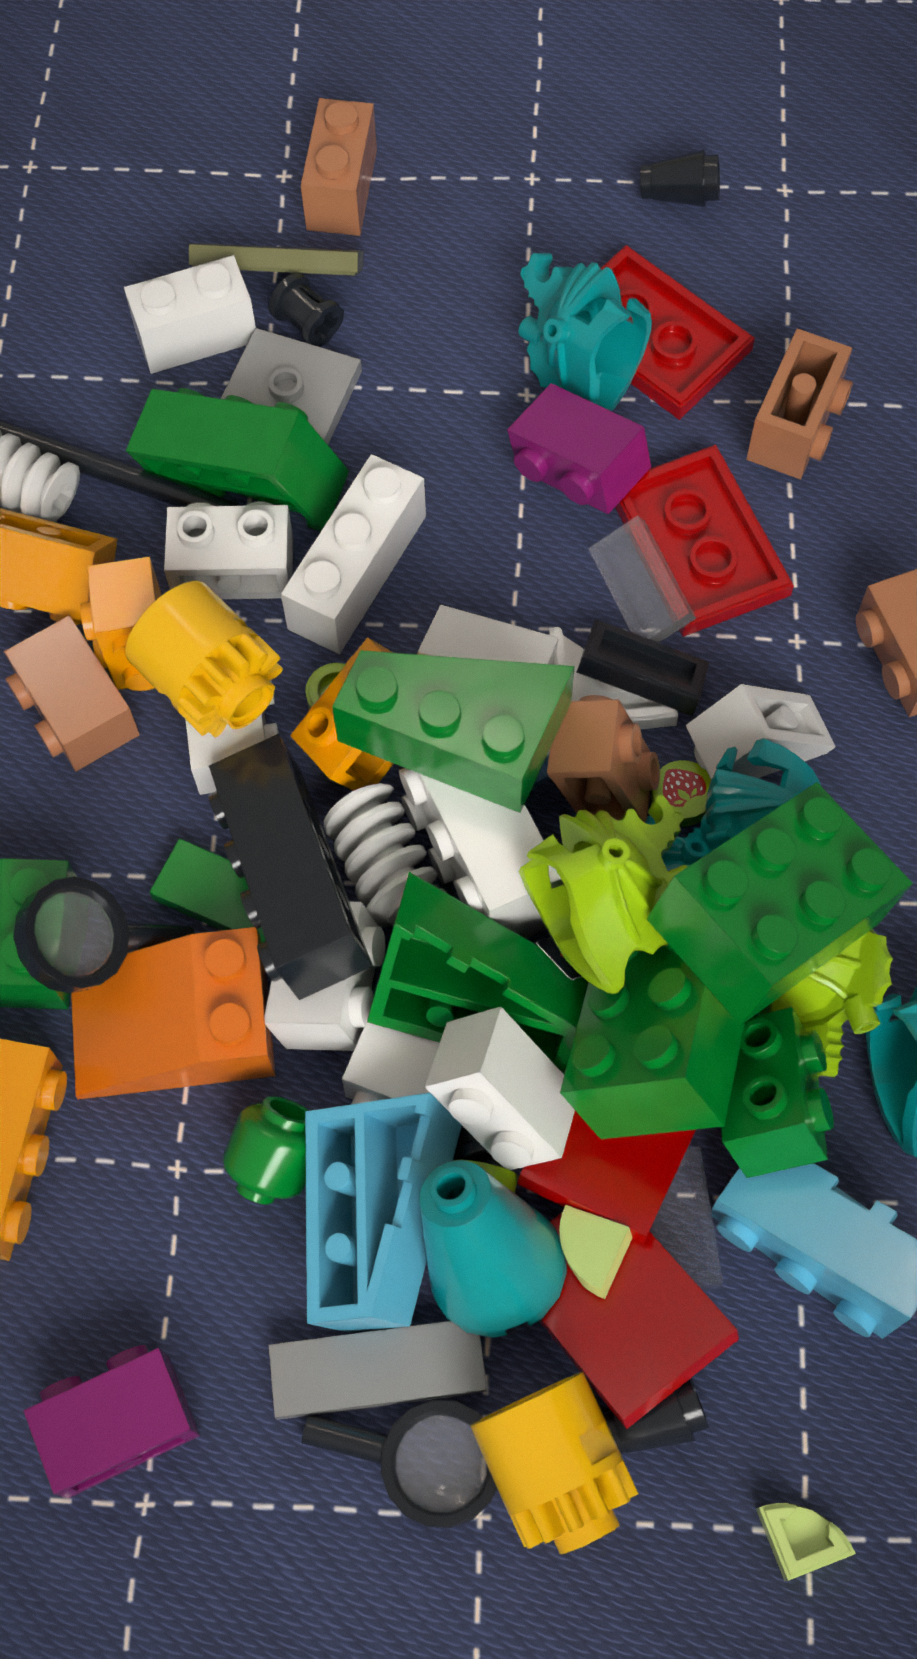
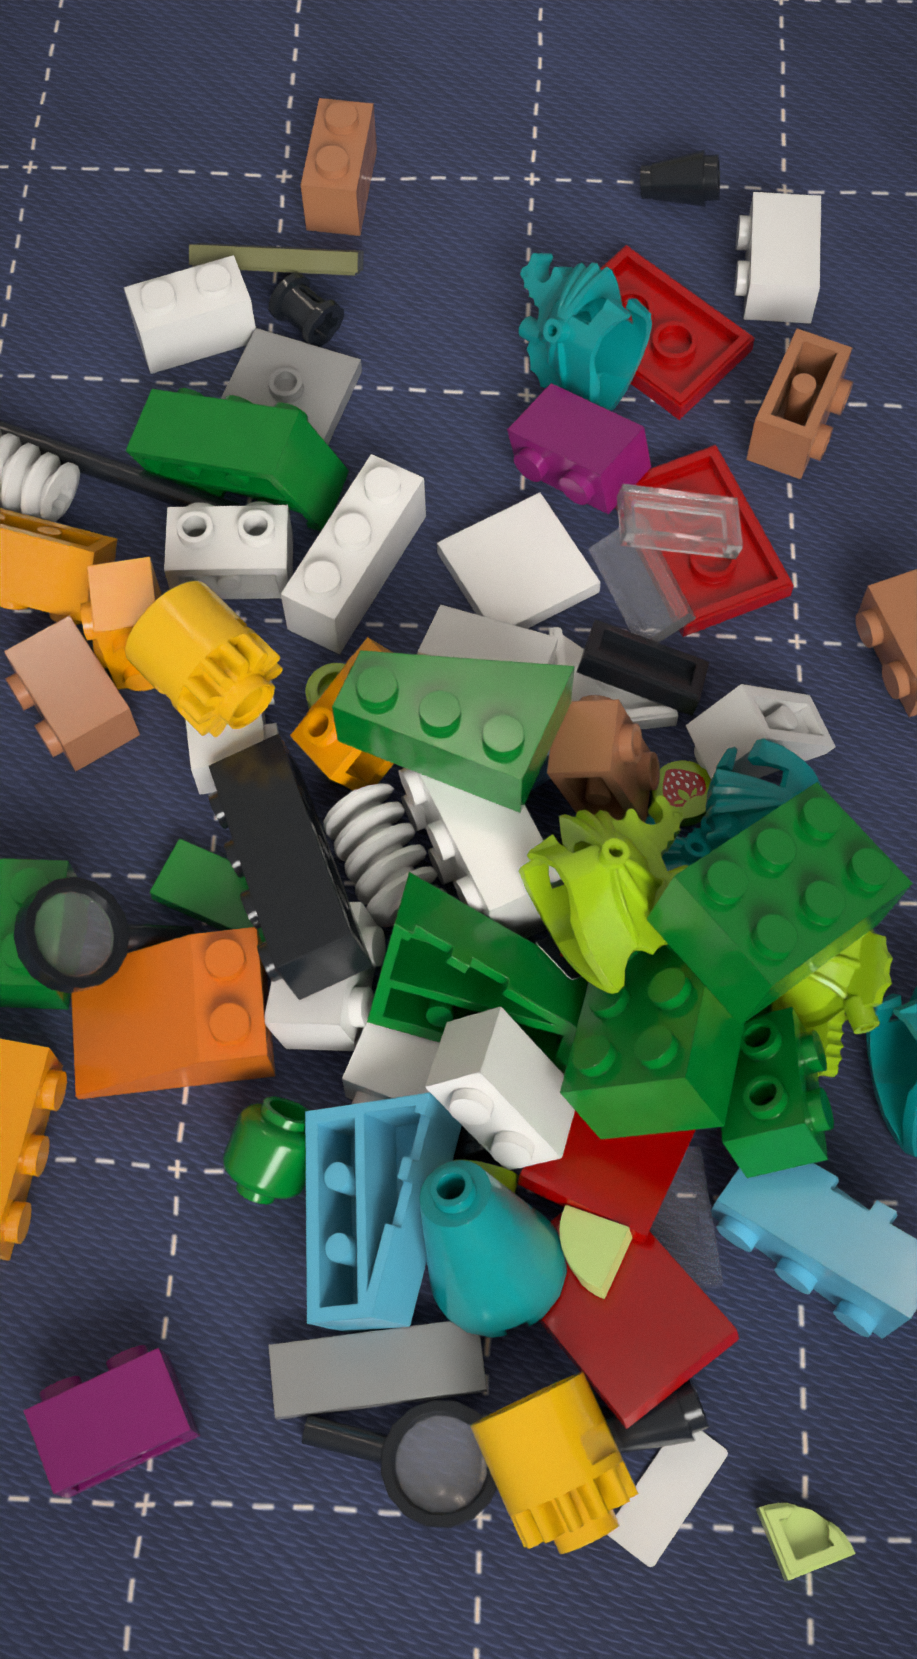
(519, 565): none -> white tile
(667, 1496): none -> white sticker
(679, 521): none -> clear tile
(781, 257): none -> white brick

